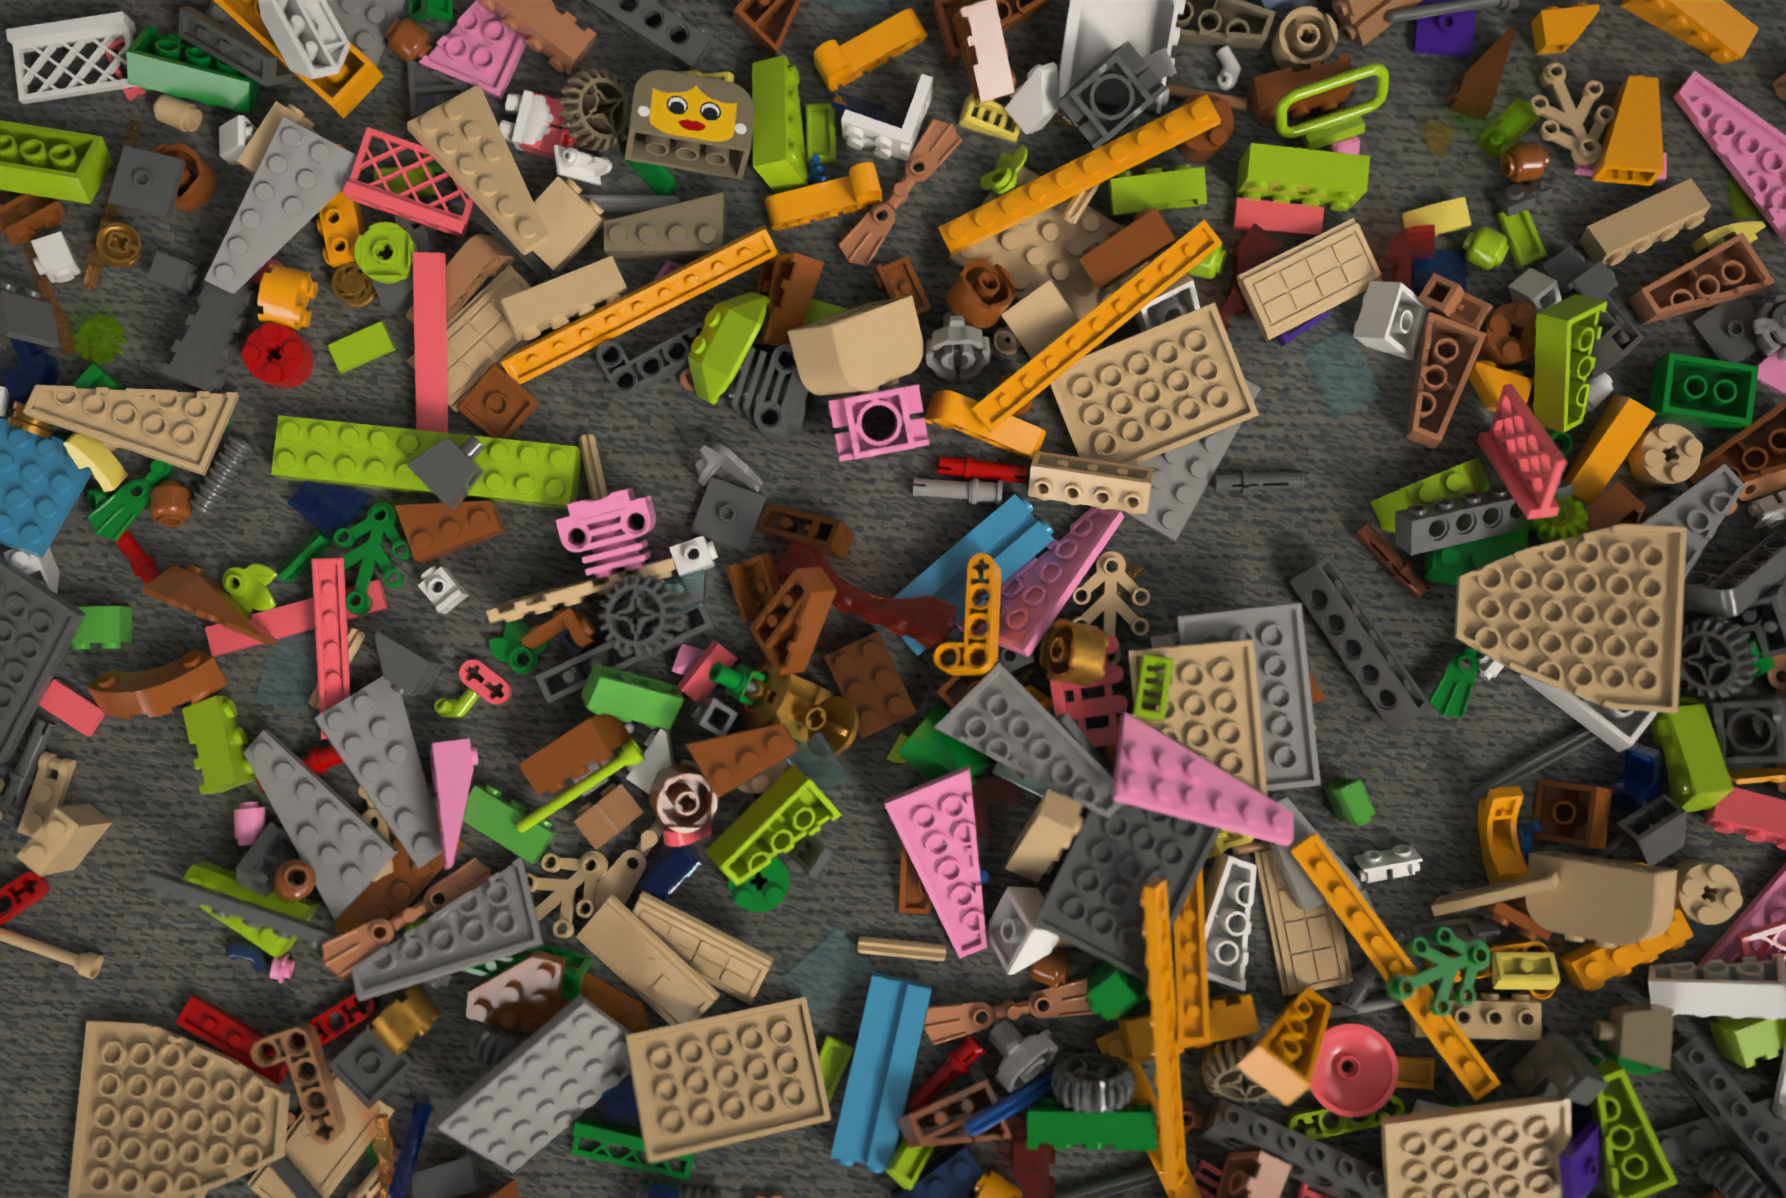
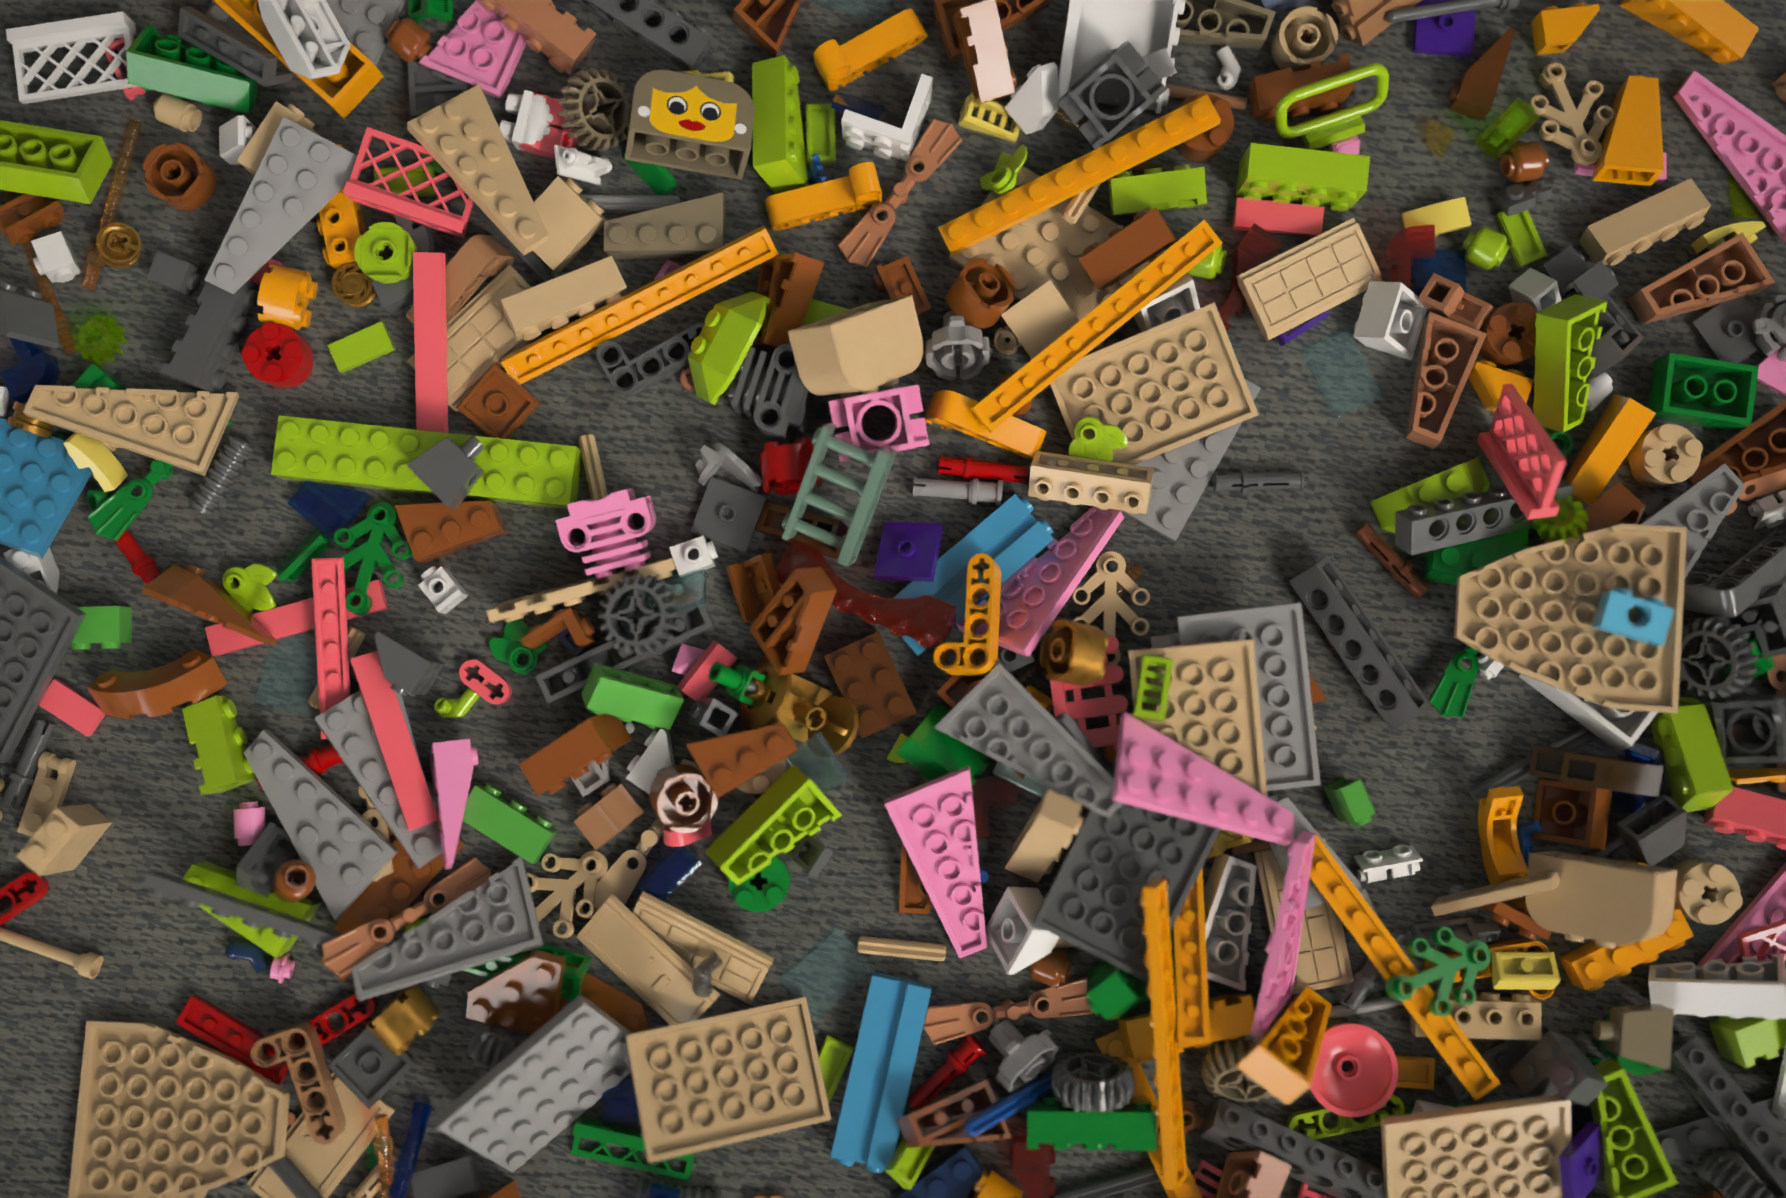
(146, 182): dark grey plate -> none
(170, 504): dark orange head -> none
(394, 742): none -> coral tile
(629, 755): lime piece -> none
(702, 975): none -> clear smoke arm
(786, 465): none -> red brick
(868, 491): none -> sand green fence
(908, 551): none -> dark purple plate
(1100, 445): none -> lime plate
(1284, 943): none -> bright pink wing
(1596, 770): none -> dark brown slope
(1652, 622): none -> medium azure brick

